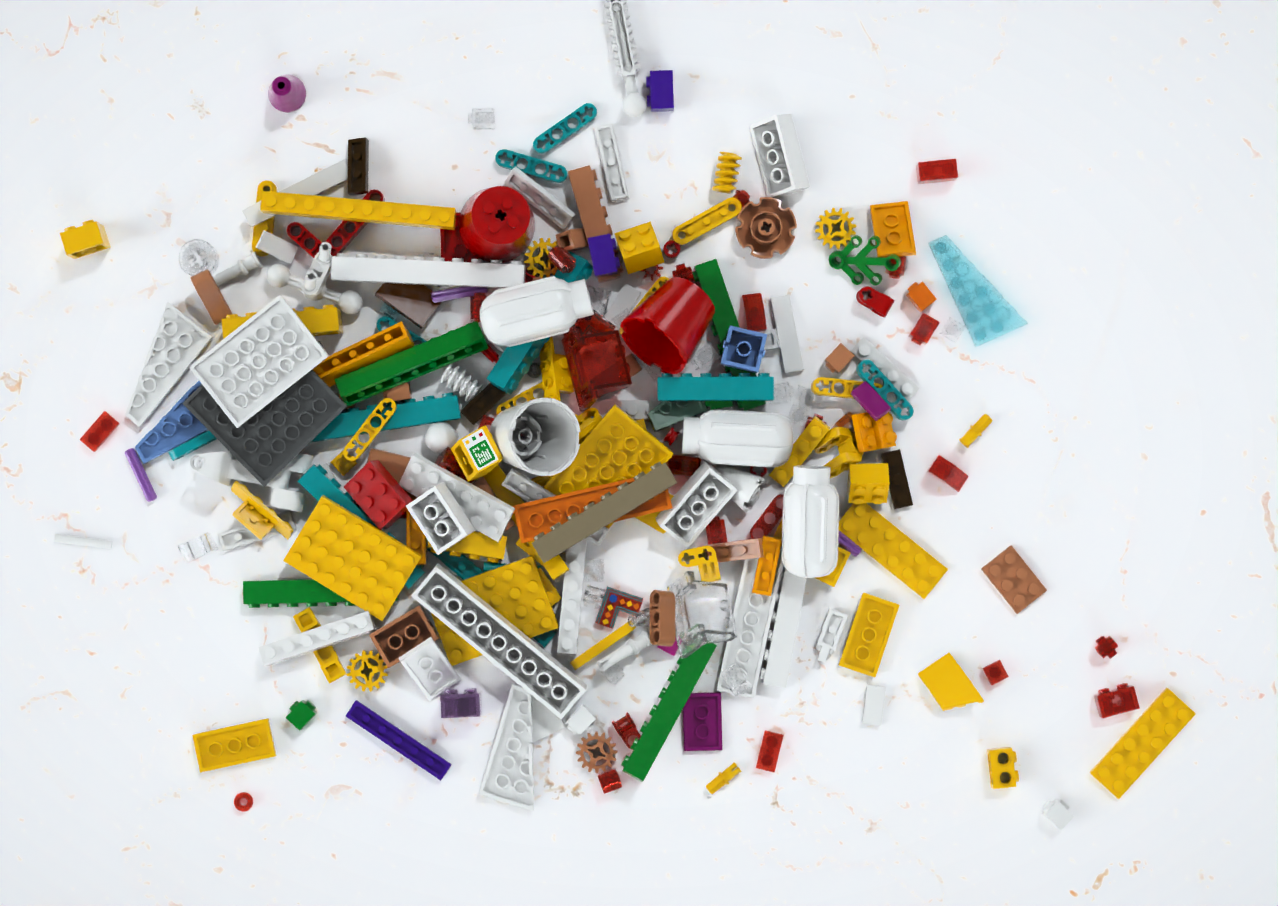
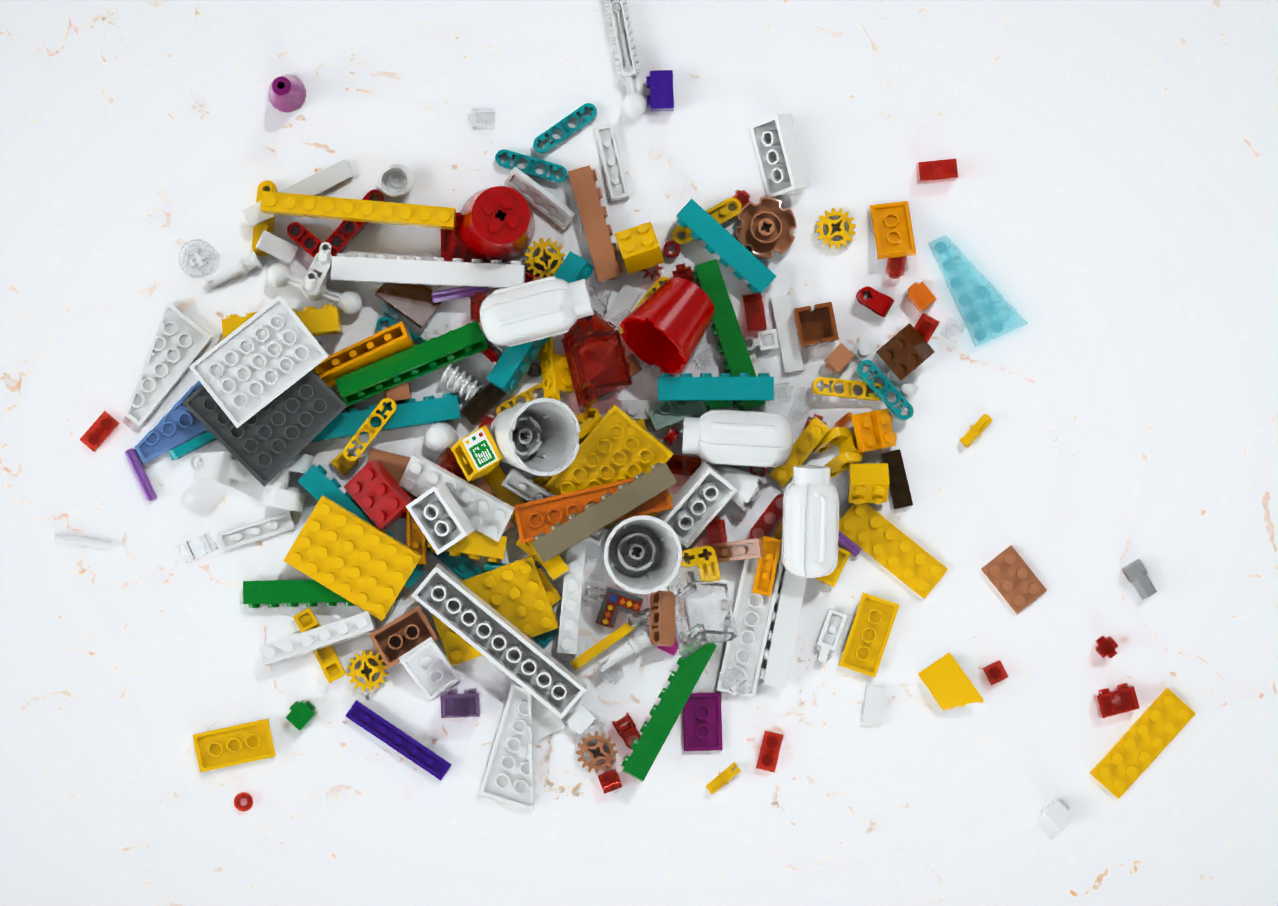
(84, 239): yellow brick -> none
(211, 296): nougat beam -> none
(256, 515): yellow bracket -> none
(358, 166): dark brown plate -> none
(396, 180): none -> white helmet
(562, 259): clear red brick -> none
(572, 239): nougat brick -> none
(603, 256): dark purple brick -> none
(657, 555): none -> white cone
(726, 172): yellow piece -> none
(728, 248): none -> teal brick
(743, 349): medium blue brick -> none
(815, 324): none -> dark orange piece
(862, 261): green plant -> none
(870, 401): magenta tile -> none
(905, 351): none -> reddish brown brick
(947, 473): clear red slope -> none
(997, 768): yellow brick -> none
(1137, 575): none -> light grey piece

